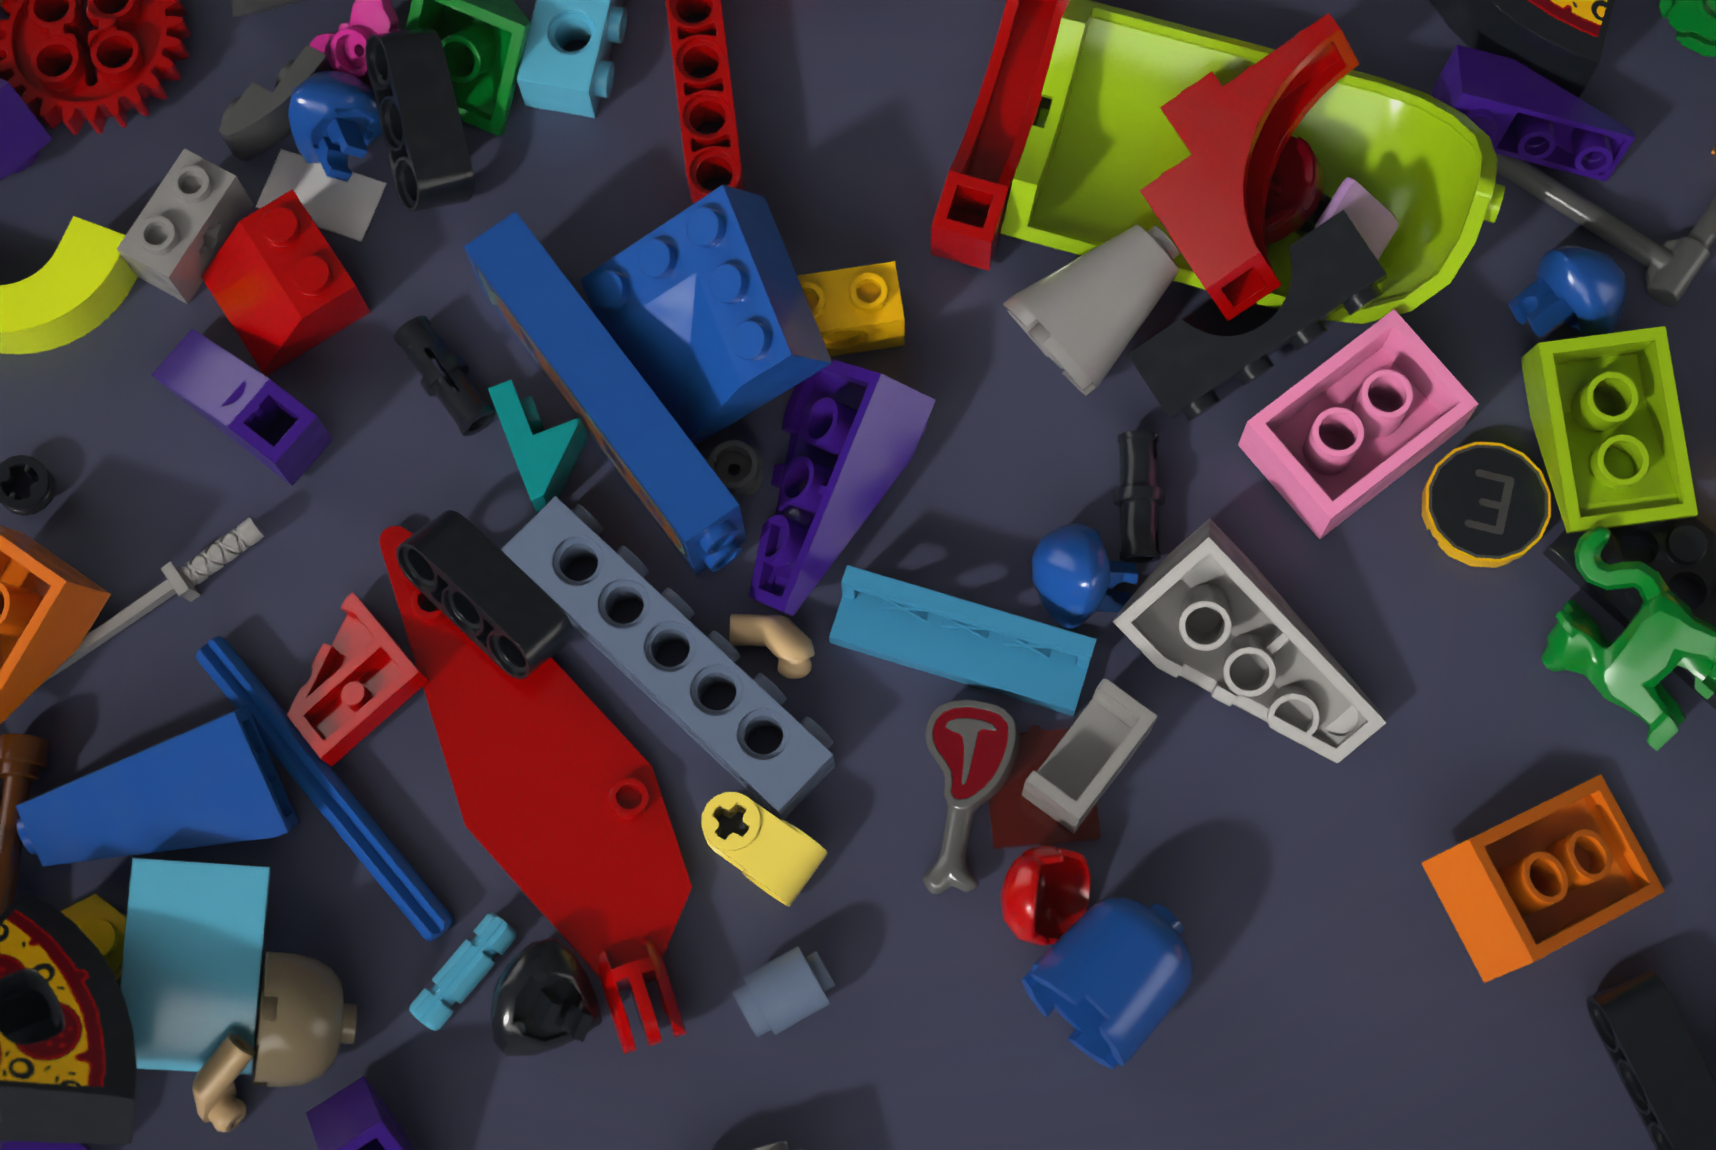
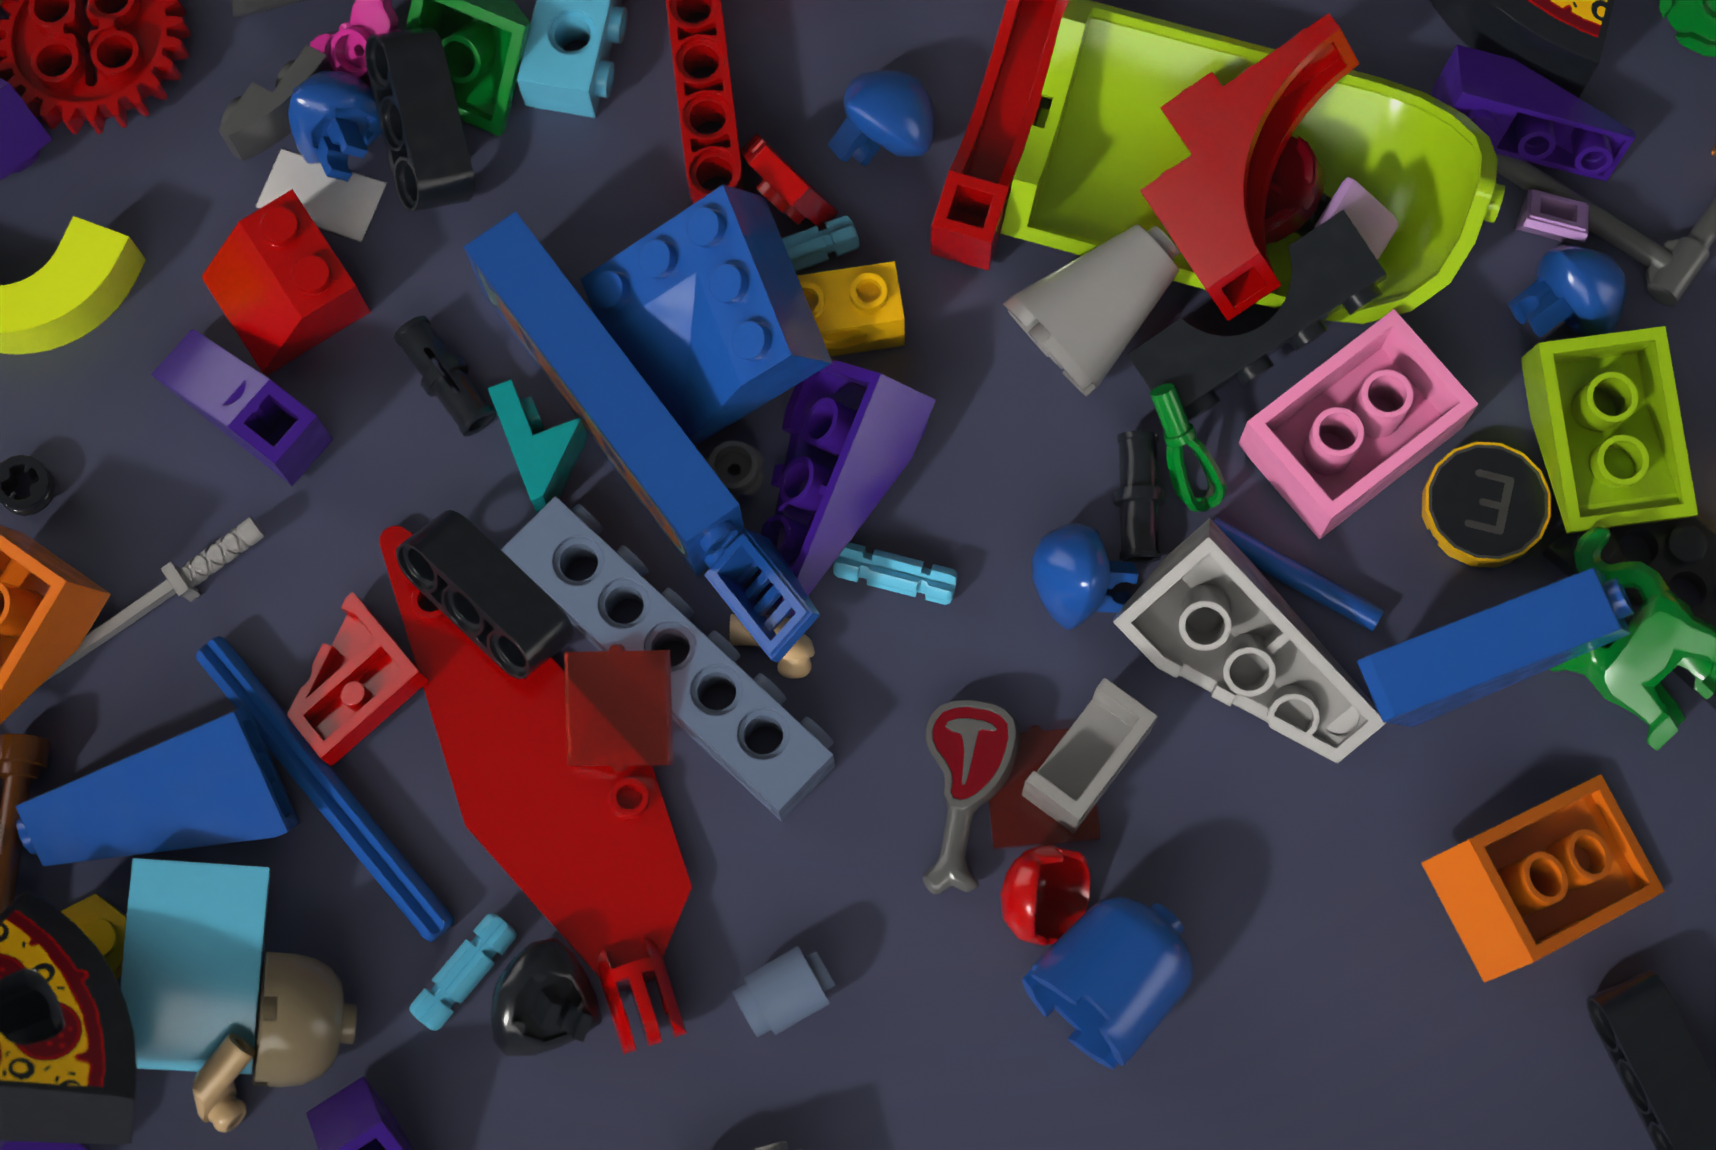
(185, 225): light grey brick -> none
(618, 708): none -> clear red piece
(733, 571): none -> blue slope
(770, 853): light yellow piece -> none
(785, 186): none -> red wing
(812, 246): none -> medium azure axle
(884, 112): none -> blue piece
(896, 573): none -> medium azure axle
(961, 640): dark azure fence -> none
(1181, 432): none -> green piece
(1304, 579): none -> blue bar
(1495, 648): none -> blue slope
(1554, 217): none -> lavender slope

